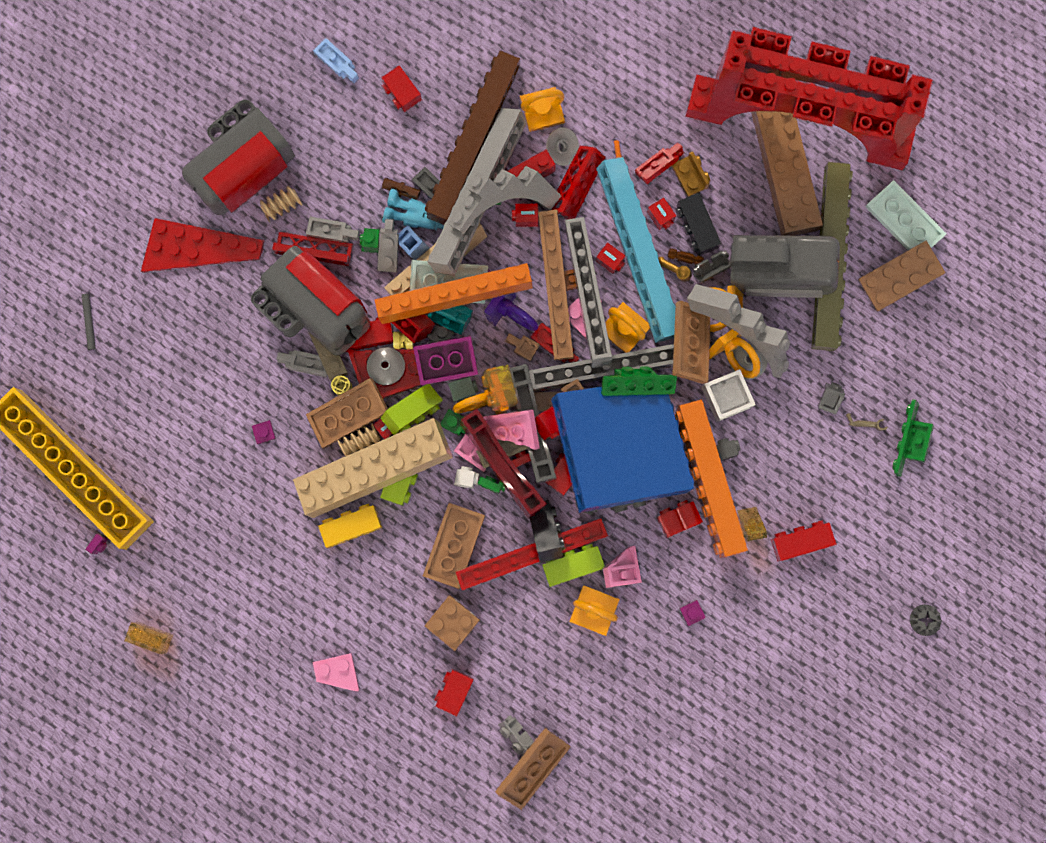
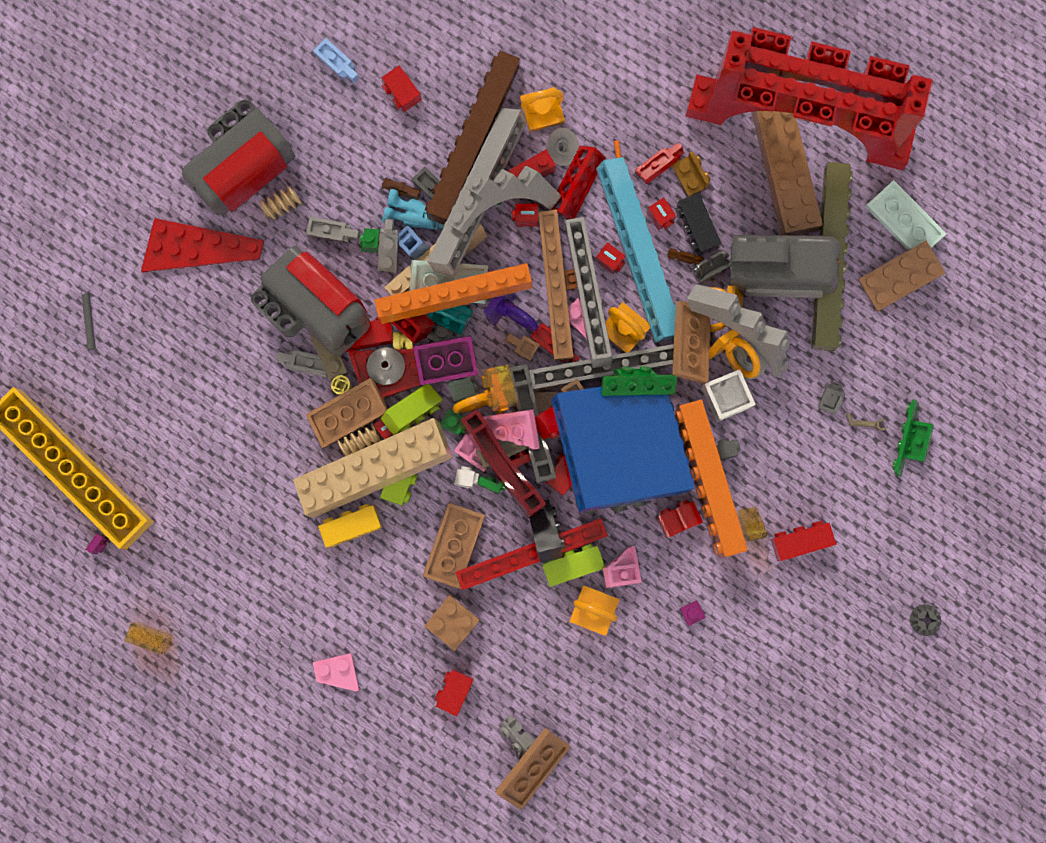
(263, 432): magenta plate -> none
(322, 256): red fence -> none
(682, 272): pearl gold piece -> none

